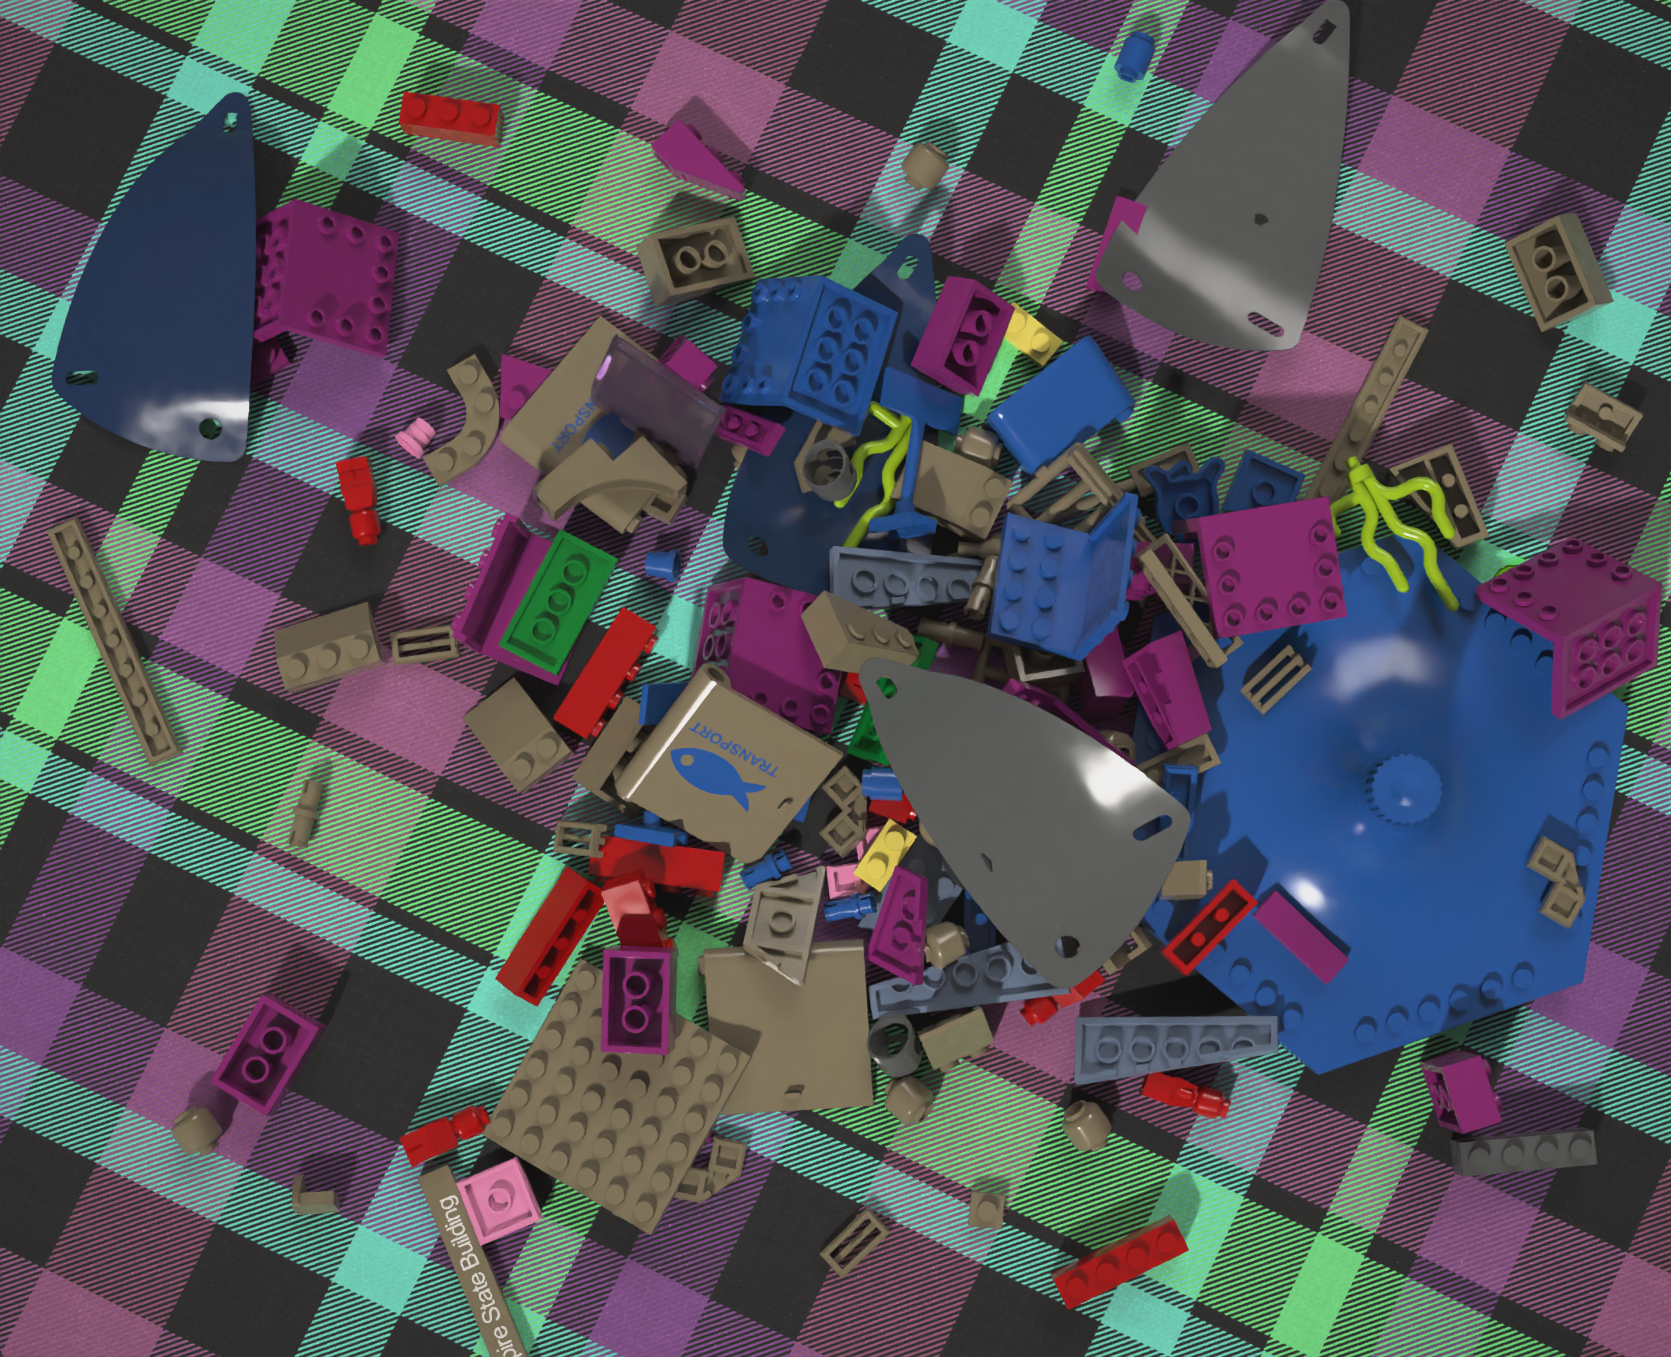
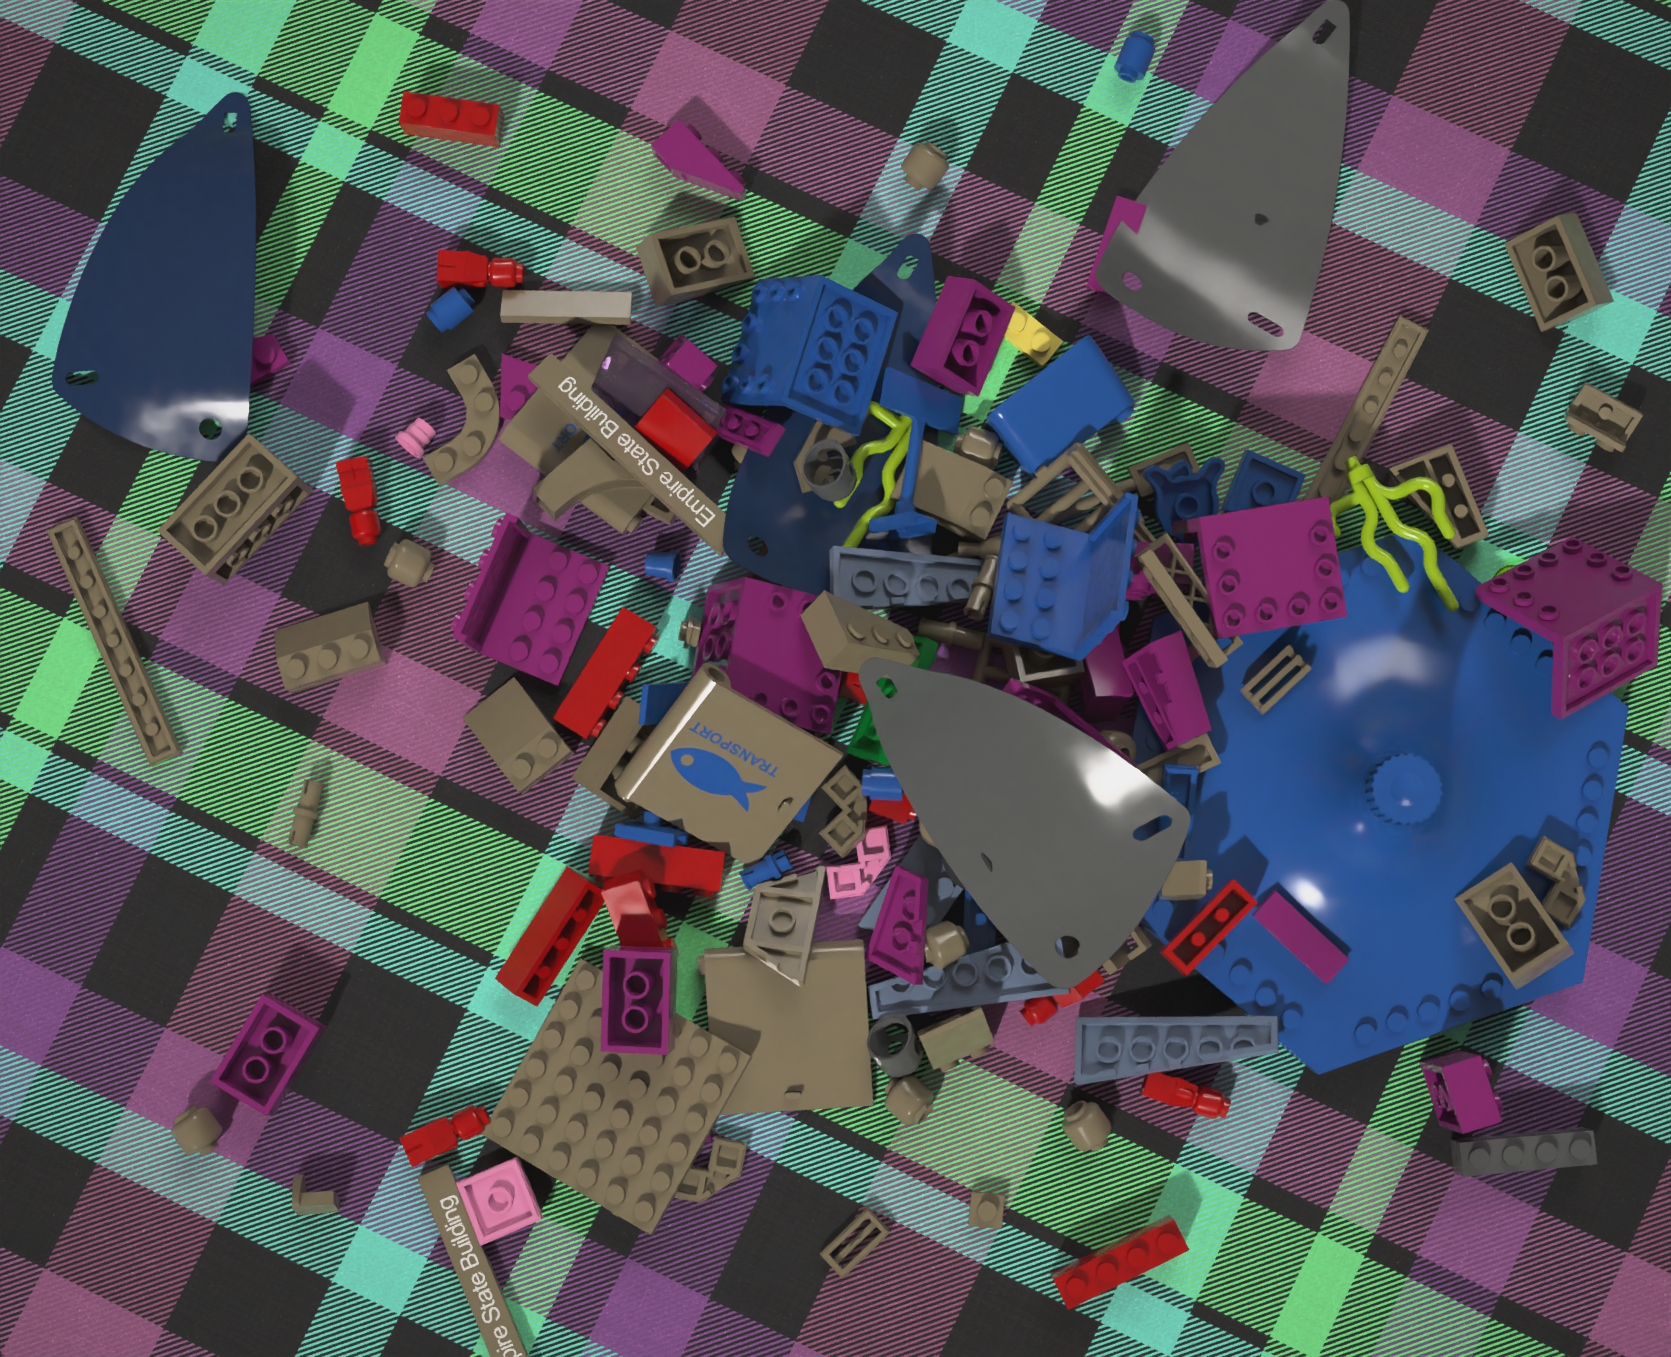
(235, 510): none -> dark tan brick
(324, 277): magenta bracket -> none
(396, 648): dark tan tile -> none
(409, 563): none -> dark tan head
(451, 309): none -> blue brick
(475, 270): none -> red piece
(558, 602): green plate -> none
(566, 307): none -> dark tan tile
(594, 839): dark tan tile -> none
(631, 450): none -> dark tan tile
(675, 430): none -> red tile
(689, 632): none -> dark tan plate
(854, 906): blue pin -> none
(884, 855): light yellow plate -> none
(1514, 926): none -> dark tan slope

